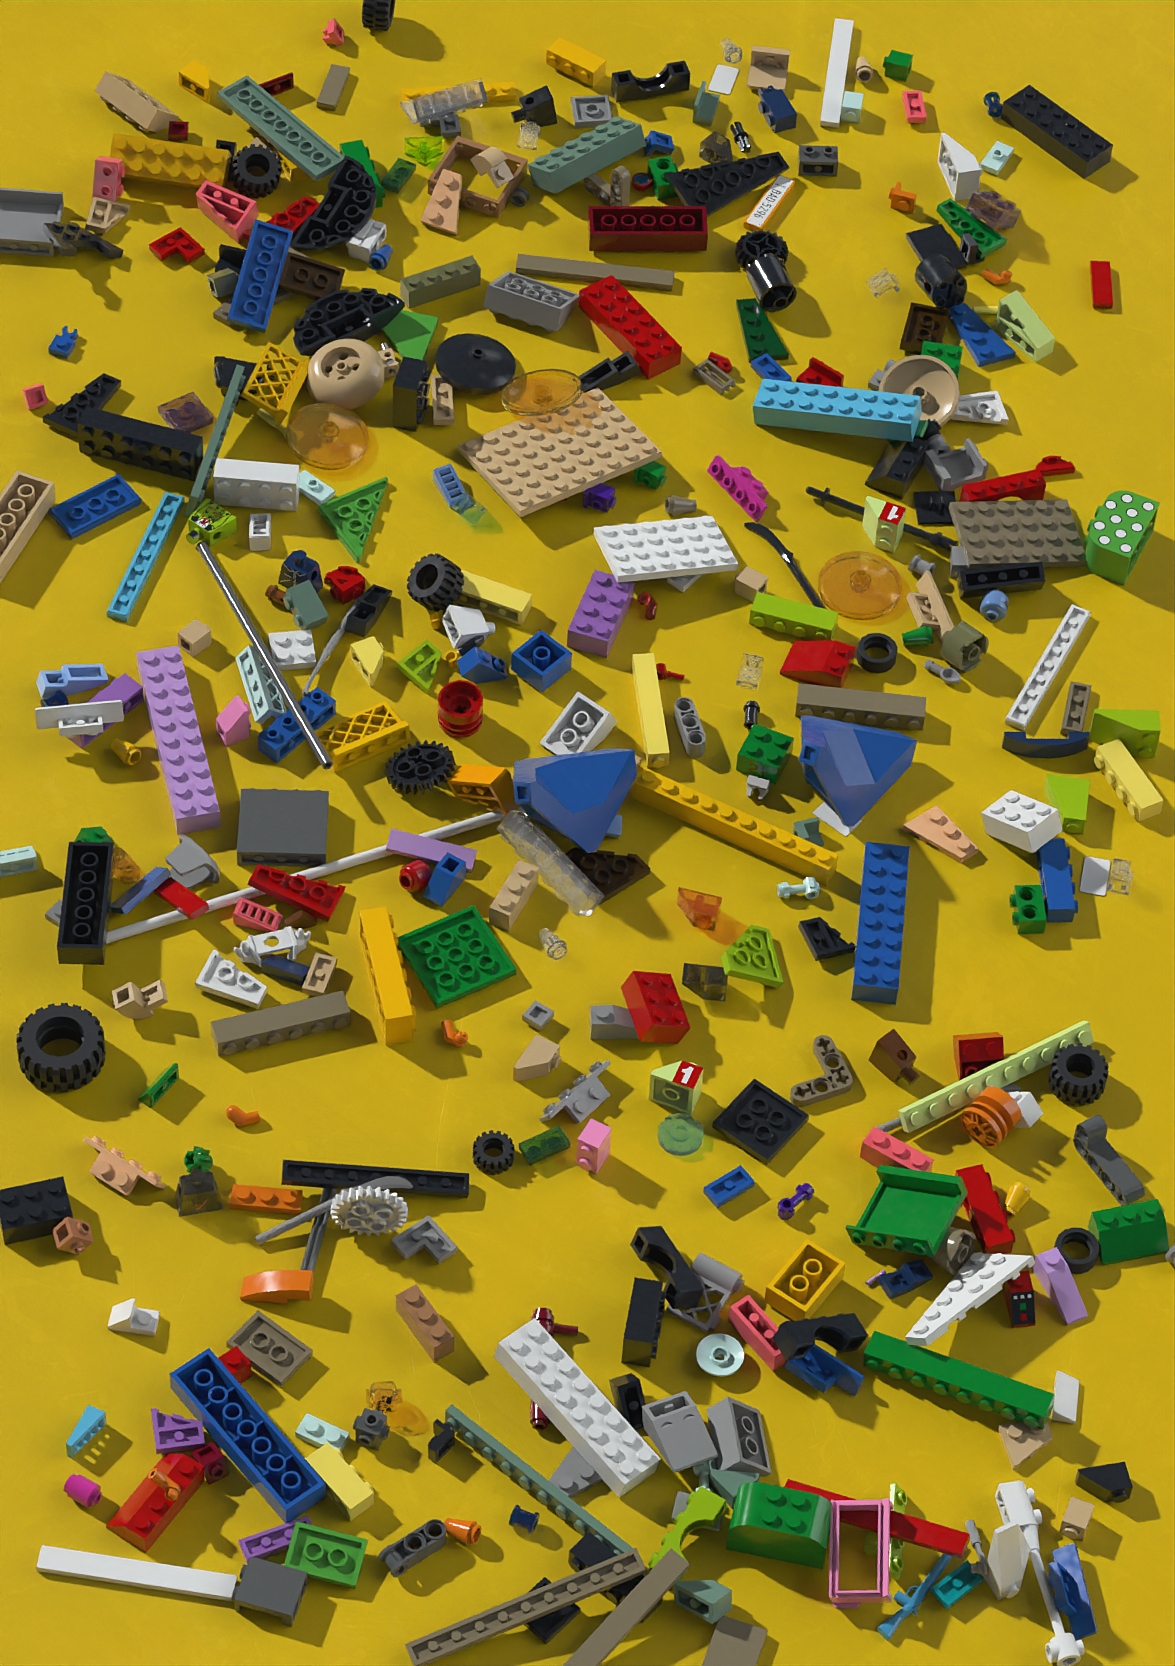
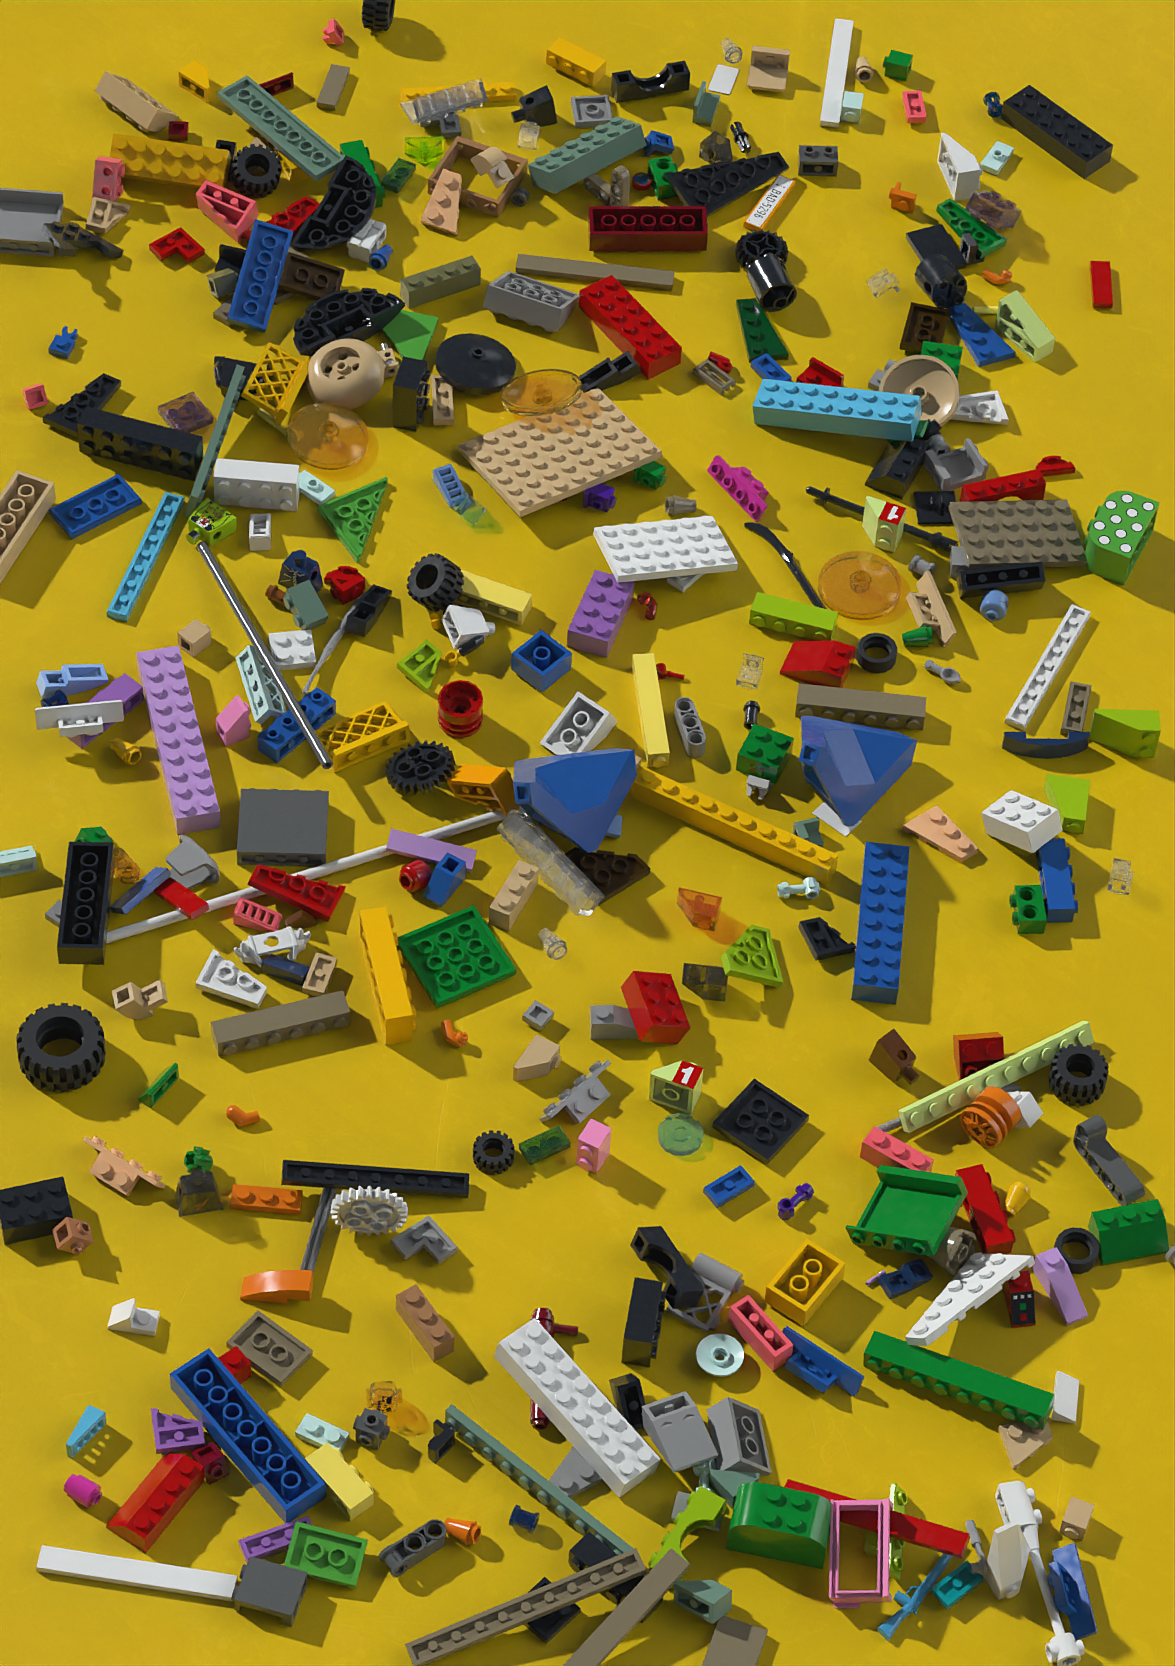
(171, 1488): orange arm -> none
(368, 658): light yellow slope -> none
(383, 1183): light grey piece -> none
(481, 667): blue slope -> none
(749, 583): tan brick -> none
(776, 109): dark blue brick -> none
(829, 1080): dark tan beam -> none
(840, 1331): black arch -> none
(963, 646): olive brick -> none
(1095, 876): white sticker -> none
(1106, 1482): black slope -> none
(1128, 780): light yellow brick -> none

